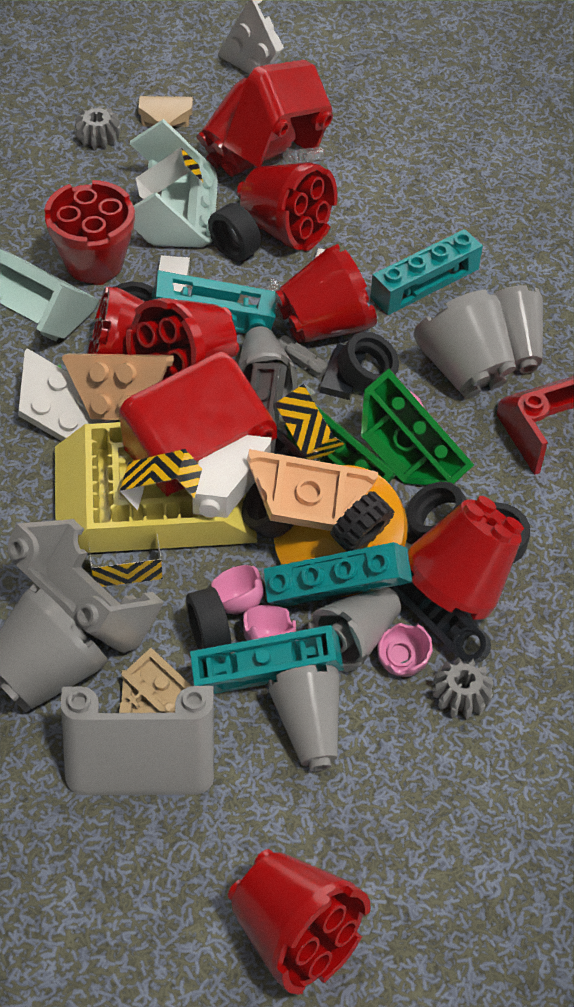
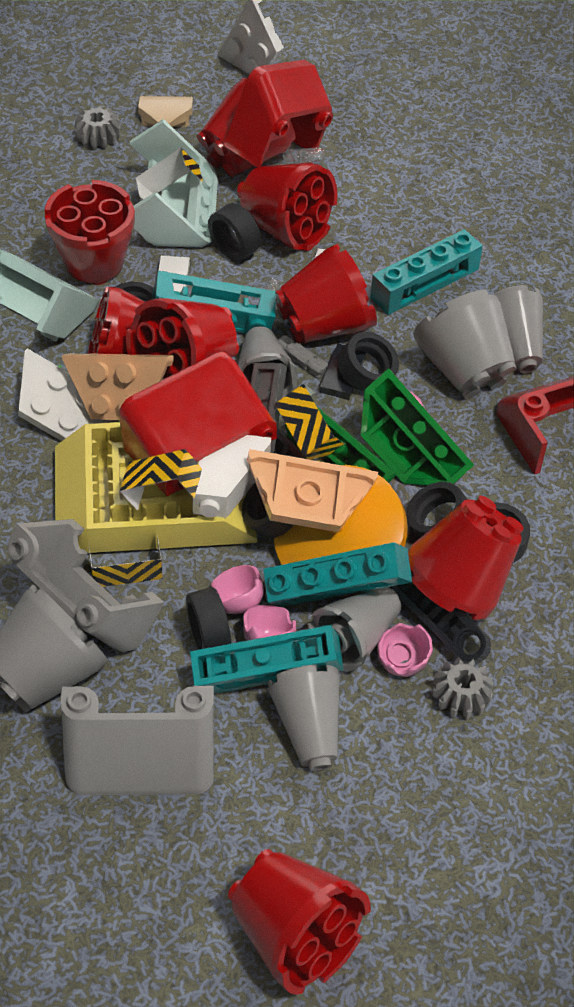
(151, 685): tan slope -> none
(362, 522): black tyre -> none

